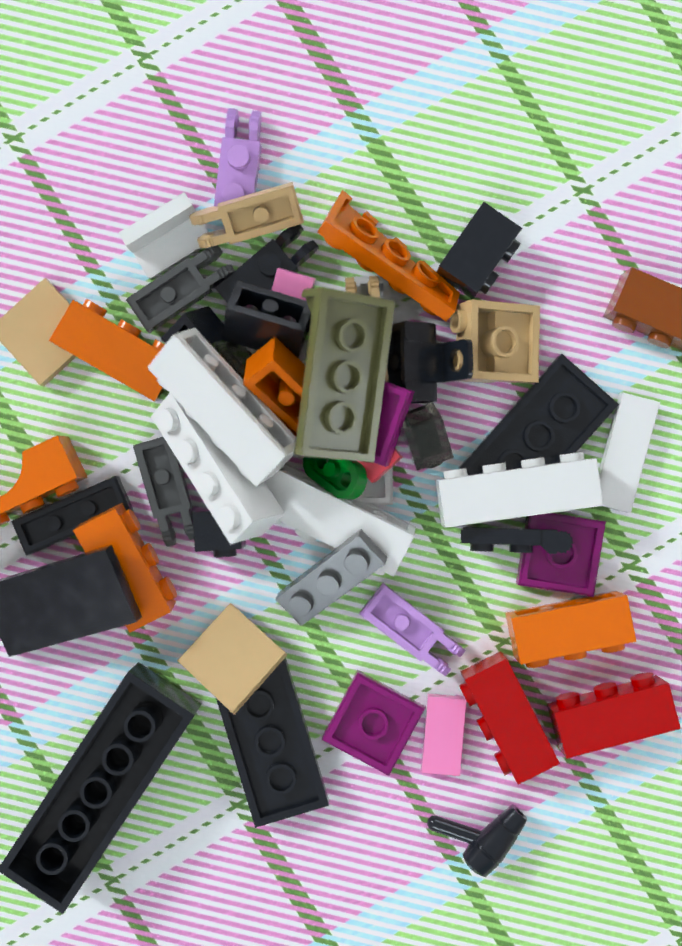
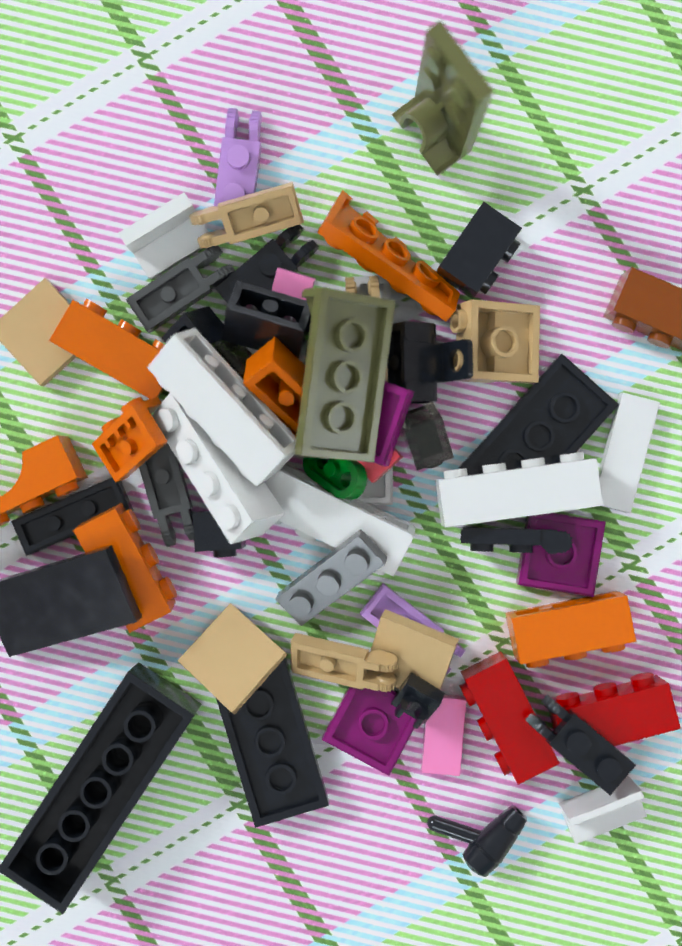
(130, 438): none -> orange bracket
(343, 663): none -> tan hinge
(417, 647): none -> tan tile
(417, 699): none -> black tile
(447, 100): none -> olive plate
(583, 747): none -> black hinge
(599, 812): none -> white panel

